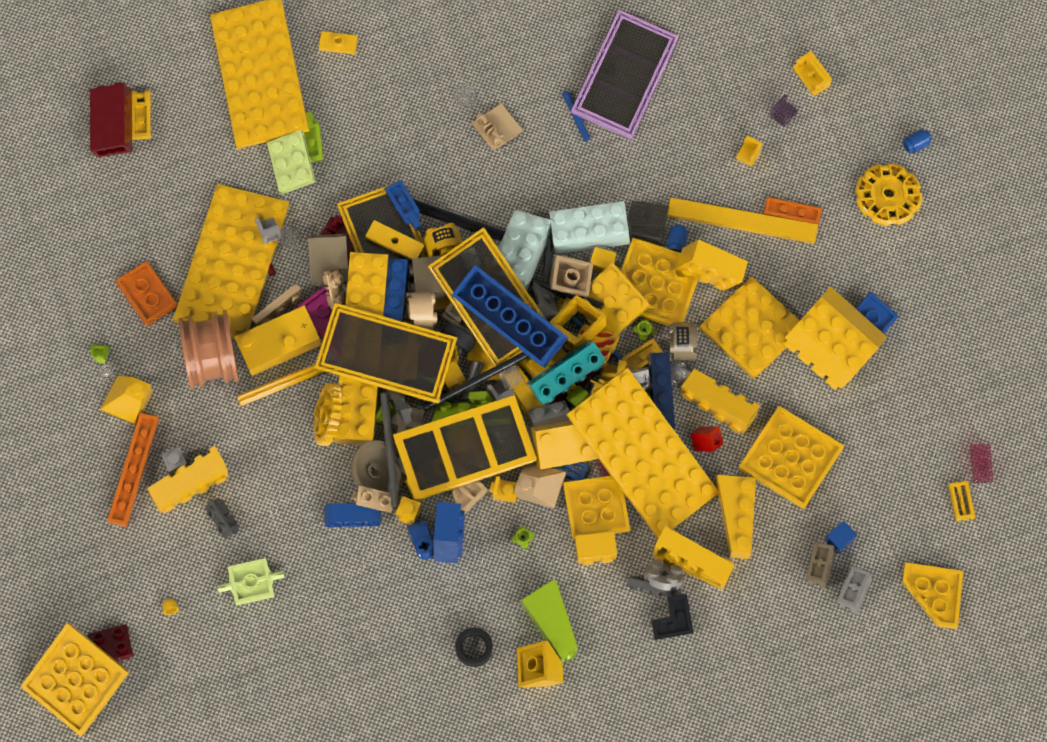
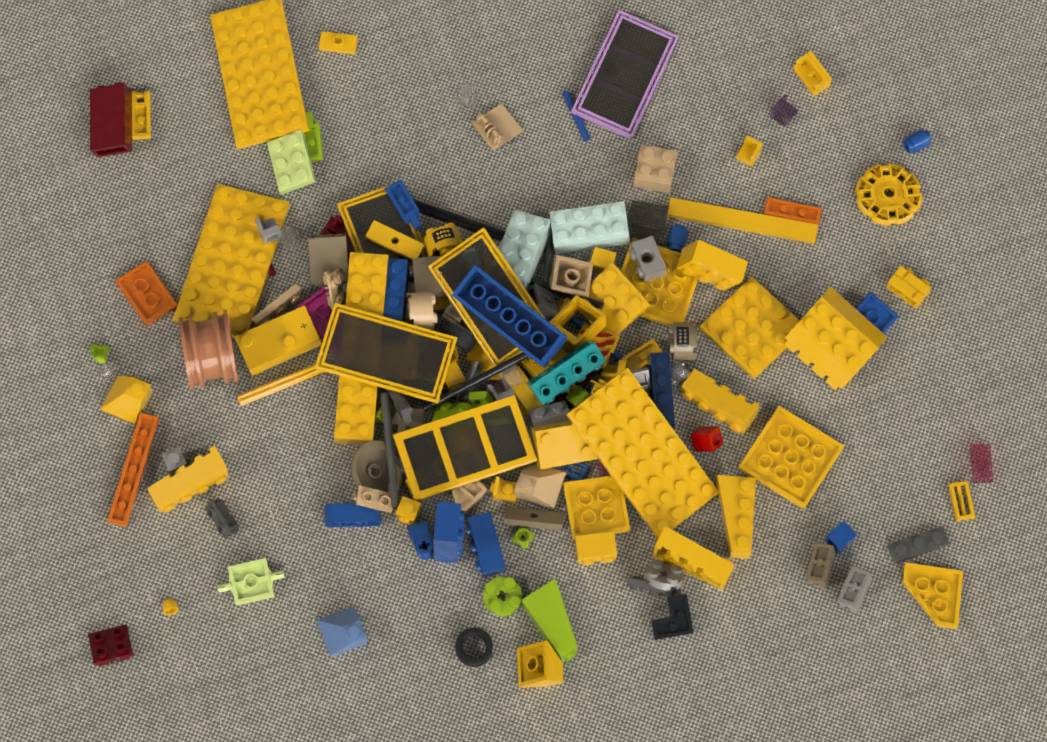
(75, 679): yellow plate -> none
(327, 414): yellow gear -> none
(342, 631): none -> medium blue slope
(485, 544): none -> blue brick
(493, 589): none -> lime plate
(533, 518): none -> dark tan tile
(644, 324): lime plate -> none
(647, 270): none -> light grey brick
(655, 169): none -> tan brick
(909, 286): none -> yellow brick
(918, 545): none -> dark grey plate

